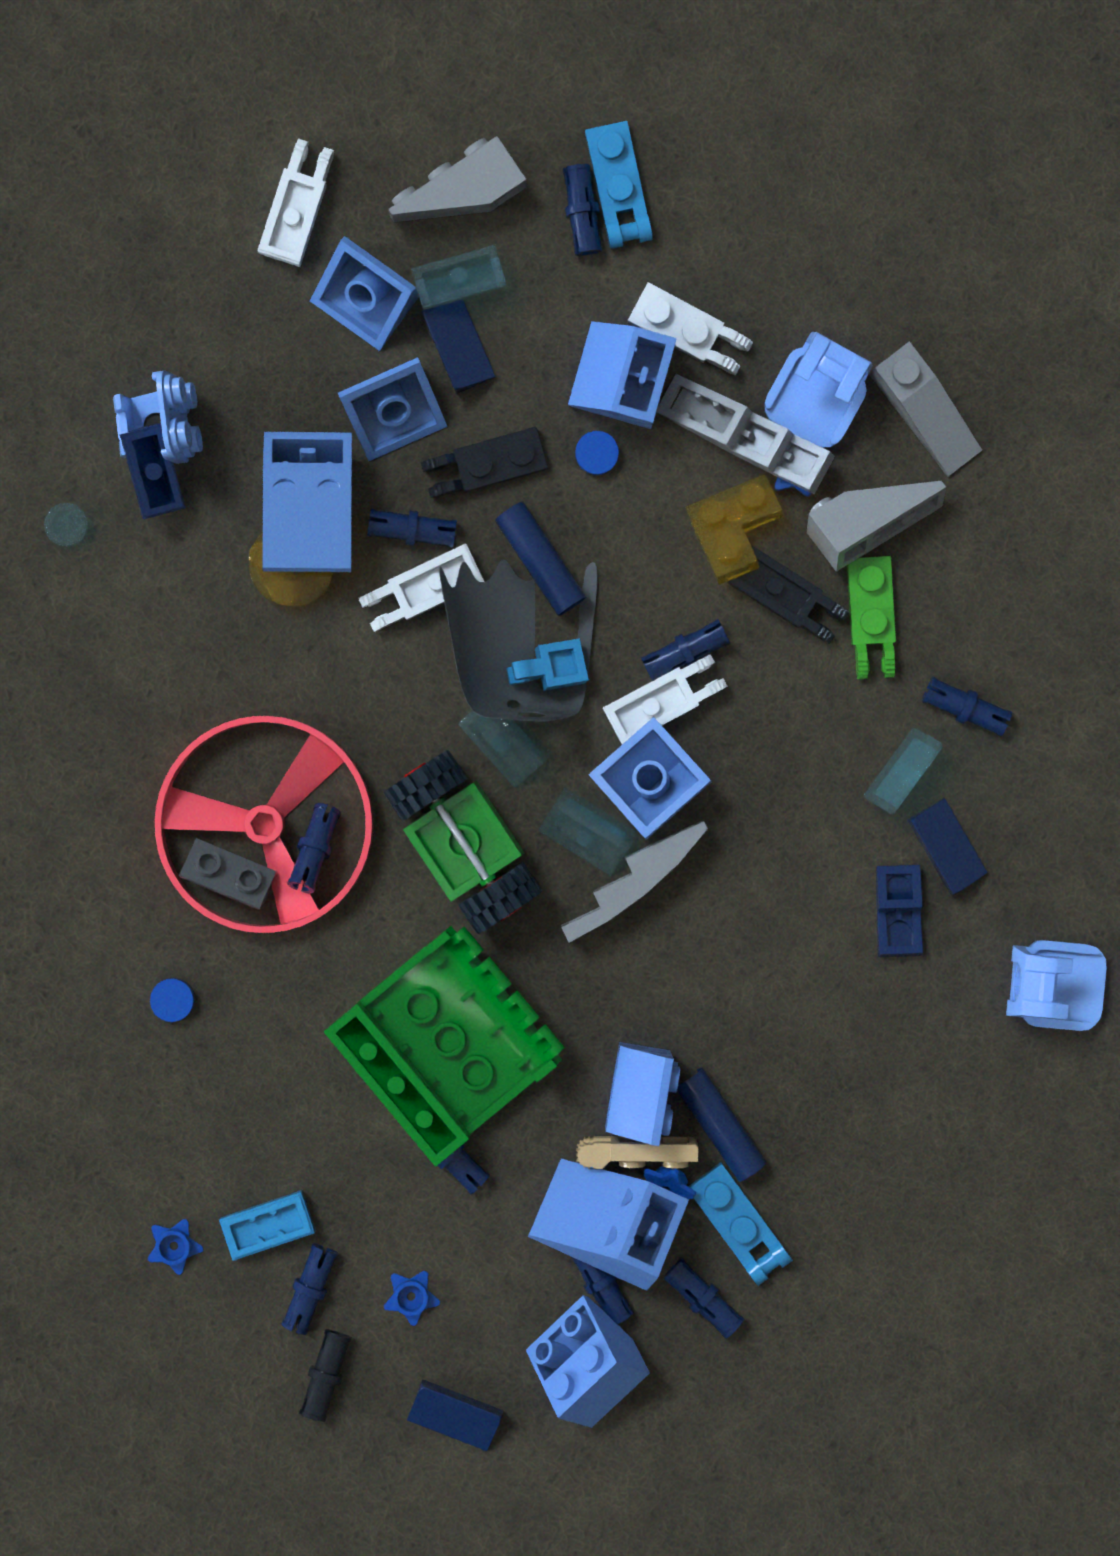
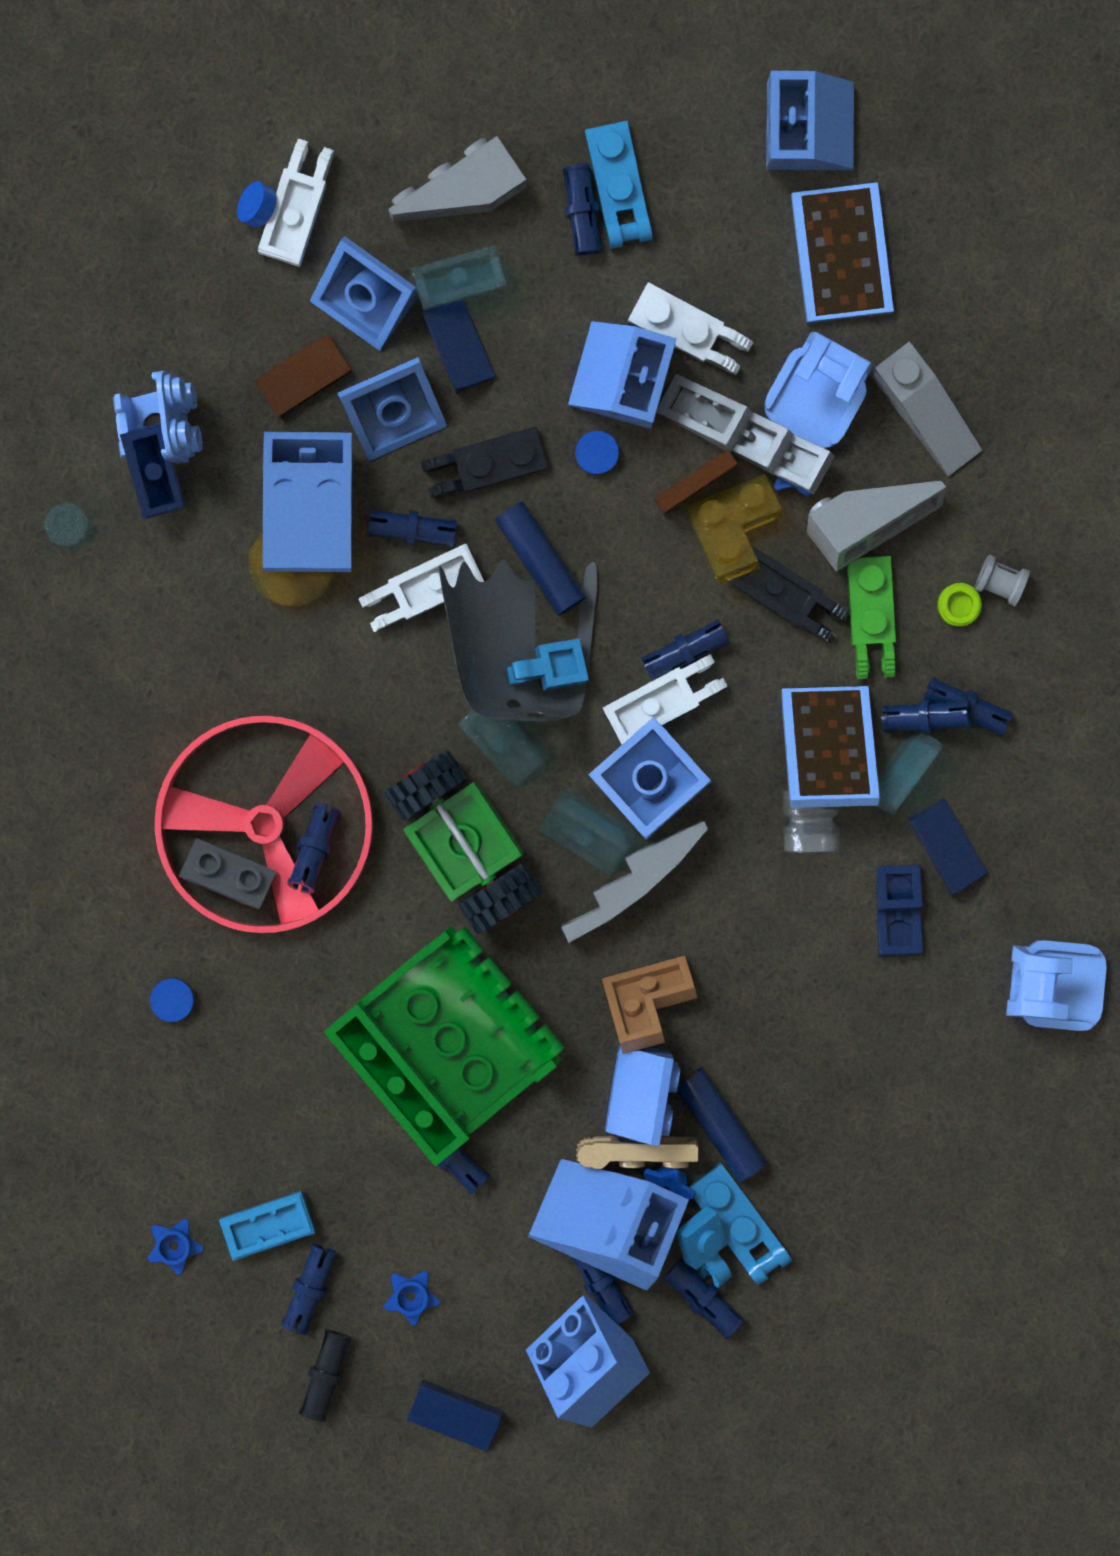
(256, 204): none -> blue tile
(303, 375): none -> reddish brown tile
(638, 994): none -> medium nougat plate
(695, 482): none -> reddish brown tile
(701, 1241): none -> dark azure plate
(809, 121): none -> medium blue slope
(810, 828): none -> clear wheel
(829, 747): none -> tile
(842, 253): none -> tile
(927, 716): none -> dark blue pin
(959, 604): none -> lime tile
(1002, 580): none -> light grey bush

